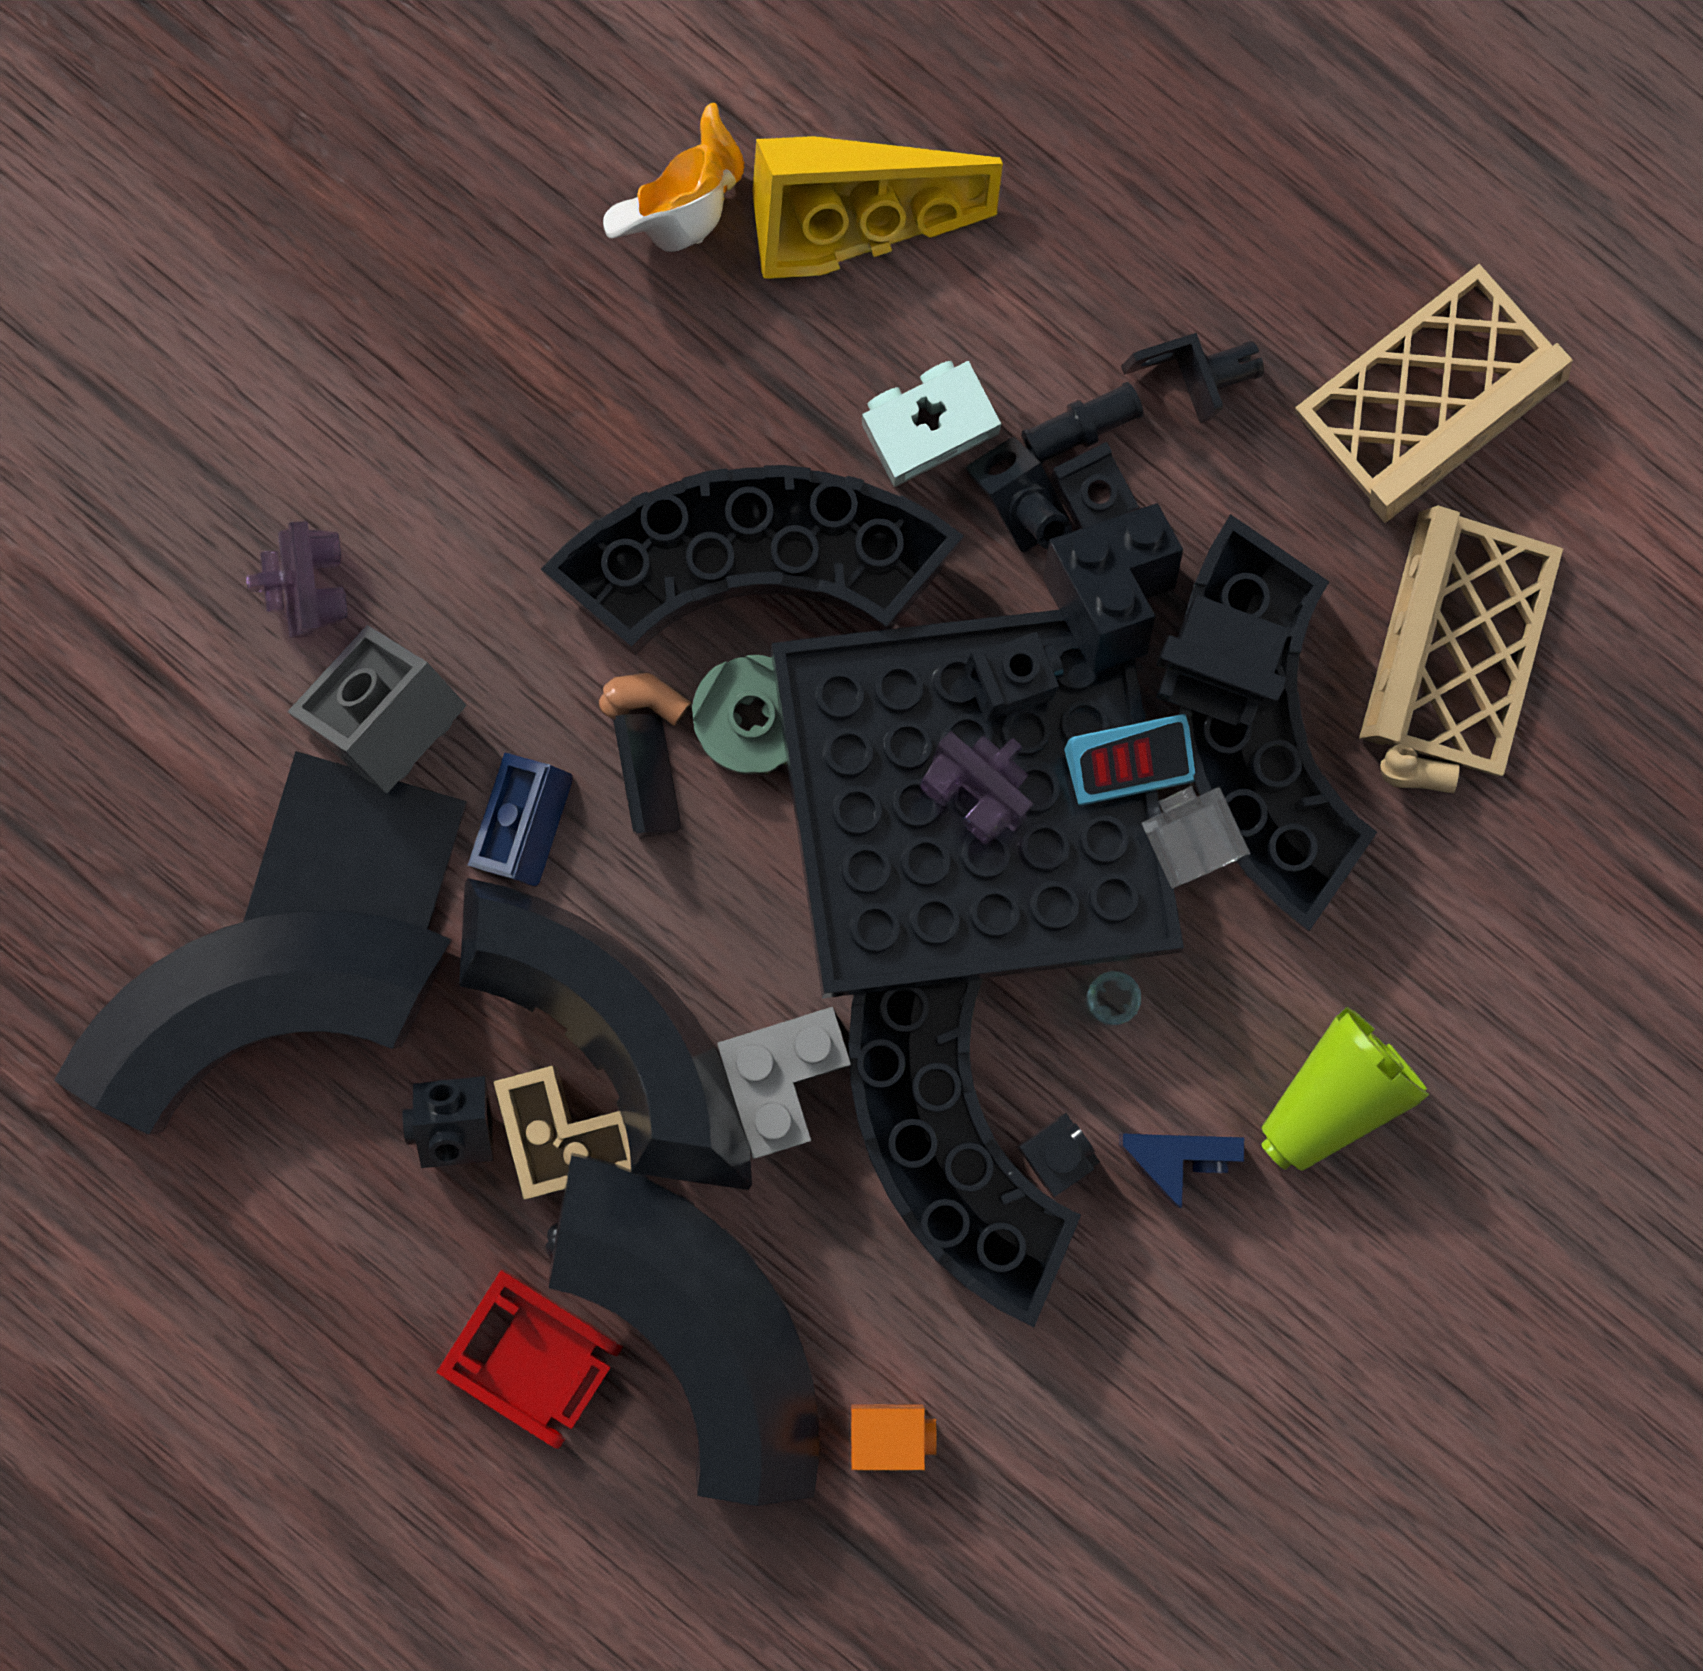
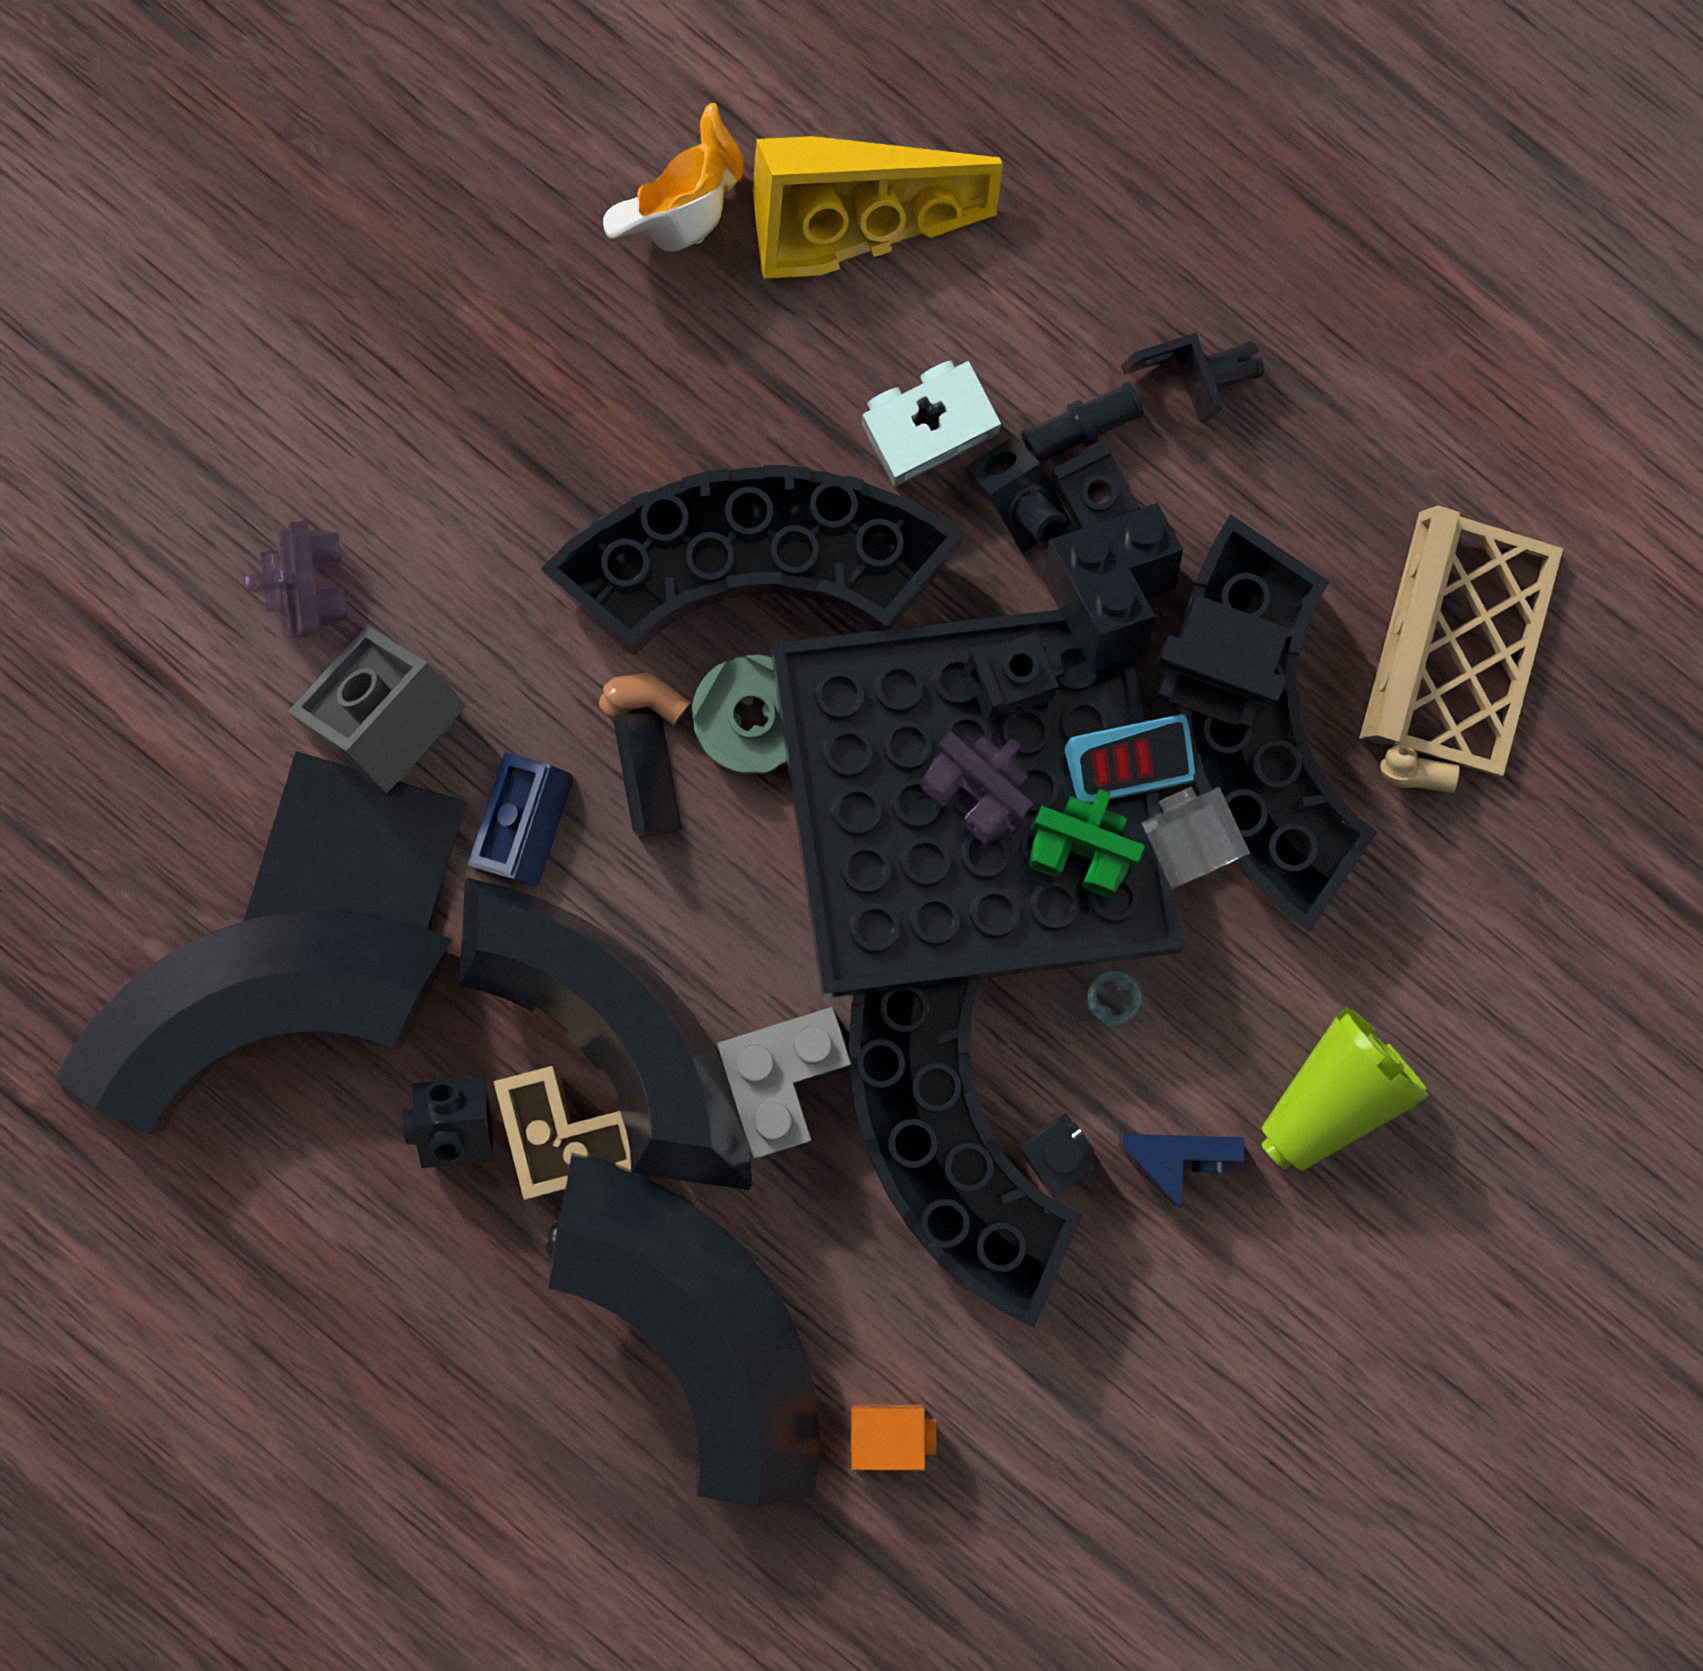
(539, 1364): red container -> none
(1109, 853): none -> green hips
(1465, 431): tan fence -> none

